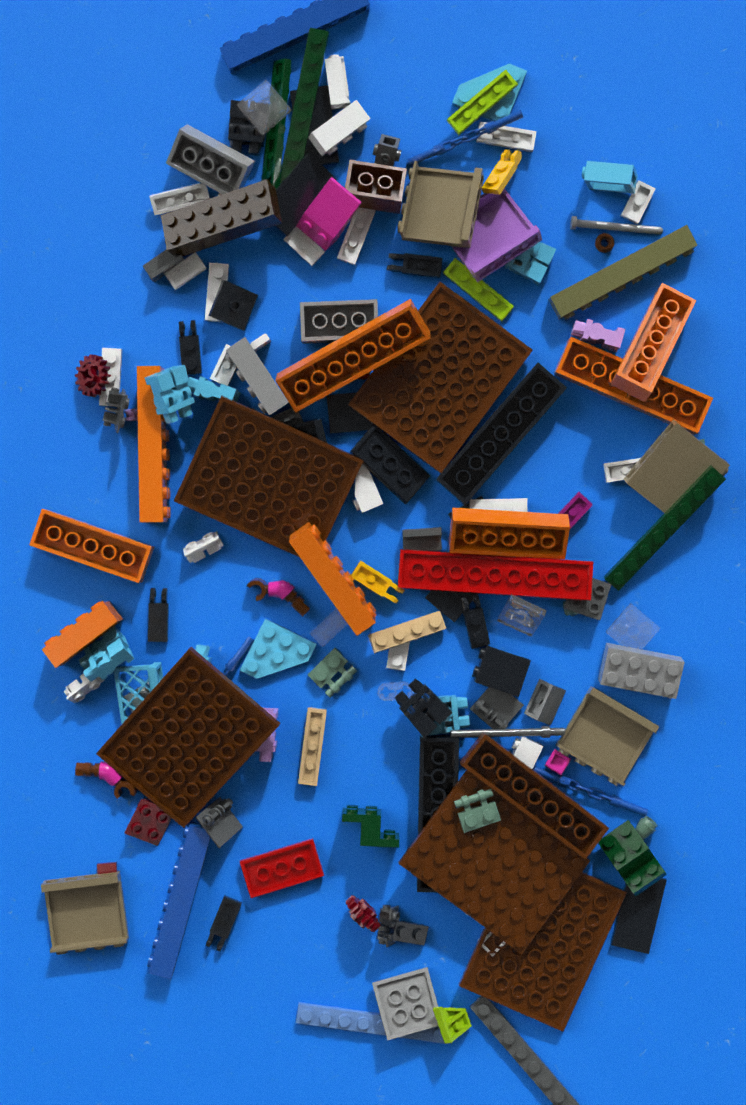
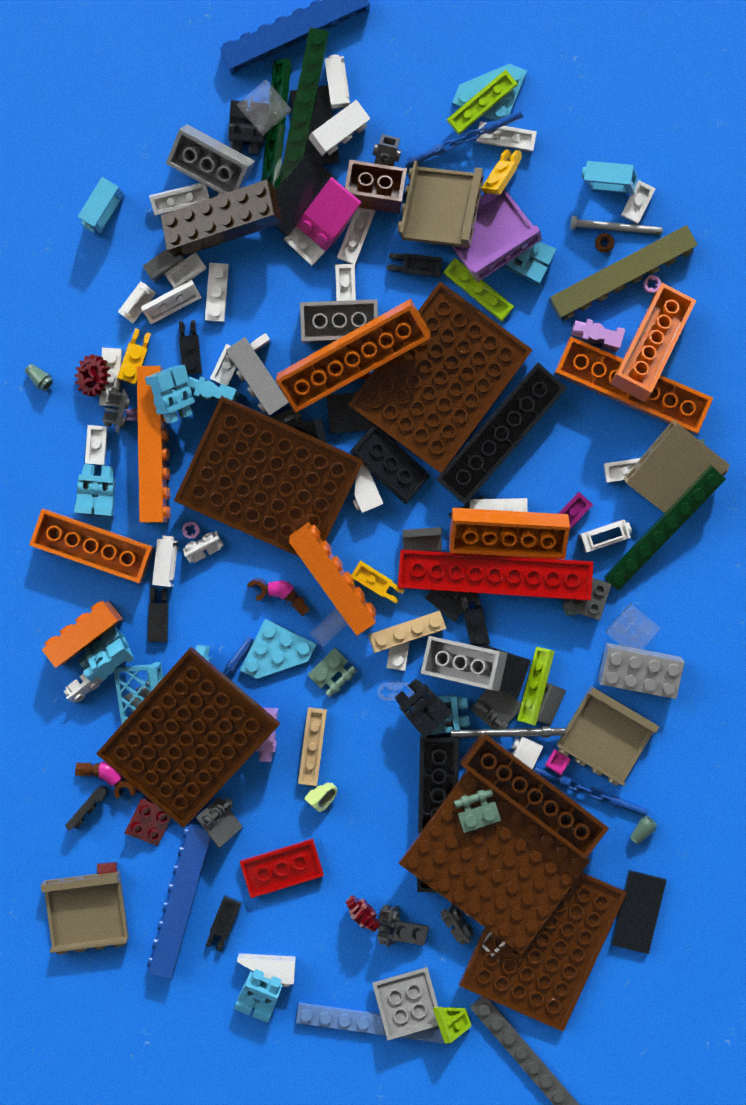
(39, 377): none -> sand green cone
(87, 807): none -> black hinge
(96, 445): none -> white plate
(100, 206): none -> medium azure window
(101, 486): none -> medium azure hips
(132, 307): none -> white hinge
(133, 357): none -> yellow hinge
(165, 561): none -> white window
(171, 302): none -> white plate
(185, 532): none -> lavender bush
(233, 305): black plate -> none
(259, 994): none -> medium azure hips
(271, 965): none -> white slope
(321, 796): none -> yellowish green rock
(345, 282): none -> white plate
(370, 826): dark green bracket -> none
(453, 916): none -> dark grey hinge
(464, 663): none -> light grey brick
(521, 615): clear plate -> none
(535, 686): none -> lime tile
(587, 541): none -> white window
(632, 858): dark green bracket -> none
(652, 278): none -> lavender bush

